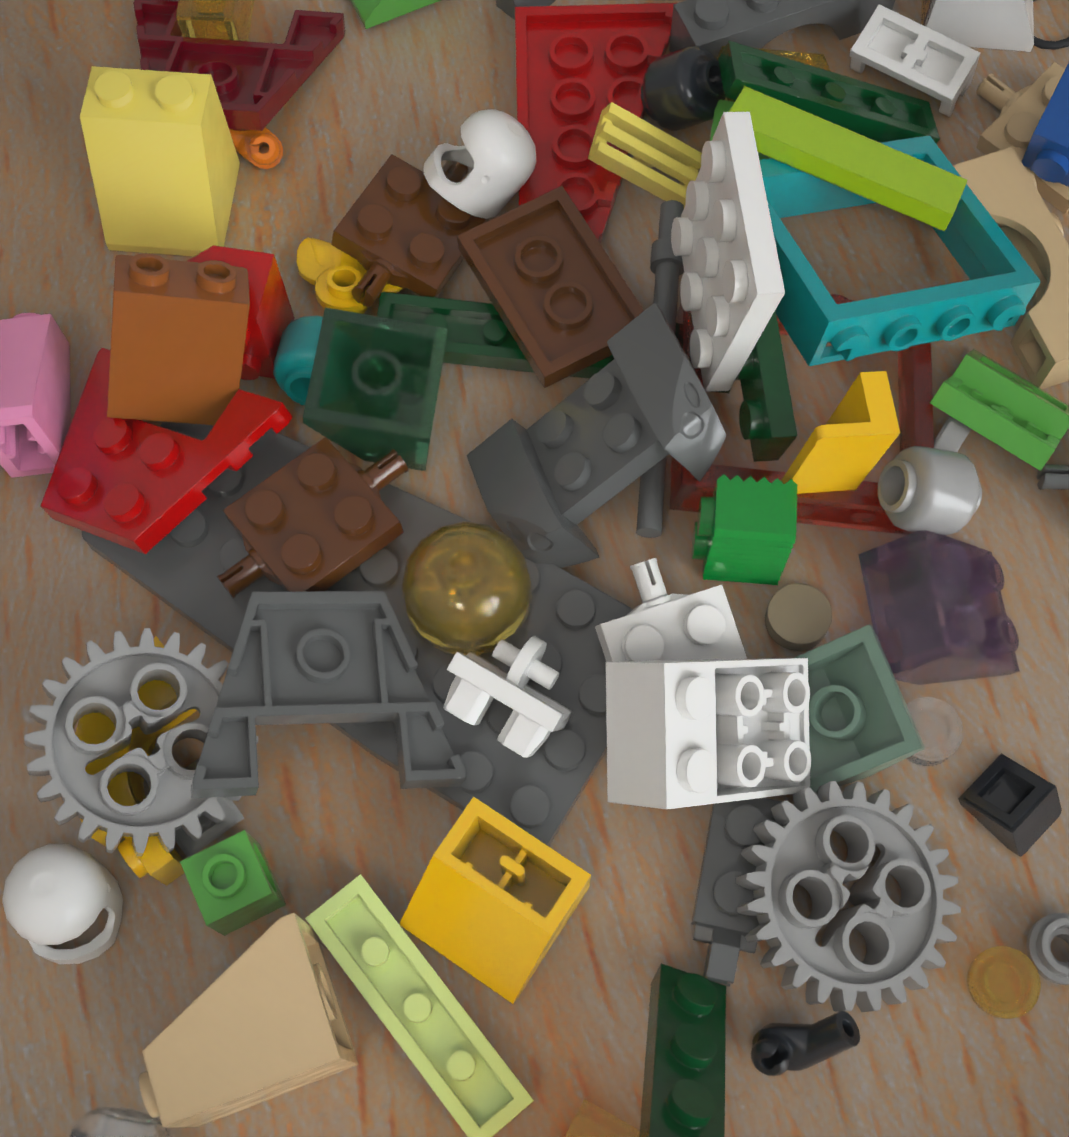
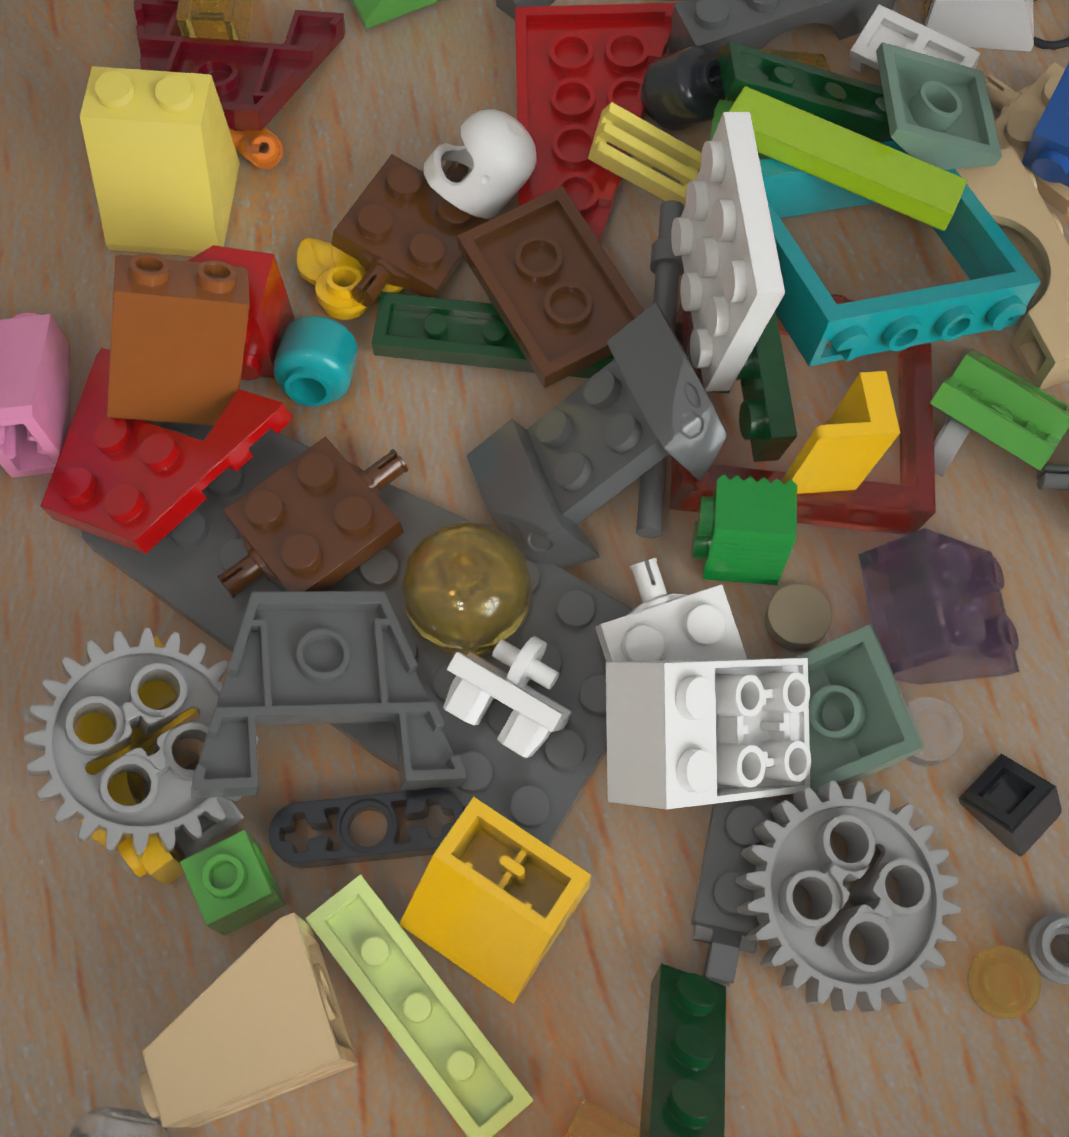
(58, 896): white helmet -> none
(317, 814): none -> black beam
(376, 385): clear green slope -> none
(800, 1046): black arm -> none
(929, 490): light grey head -> none
(938, 109): none -> sand green slope

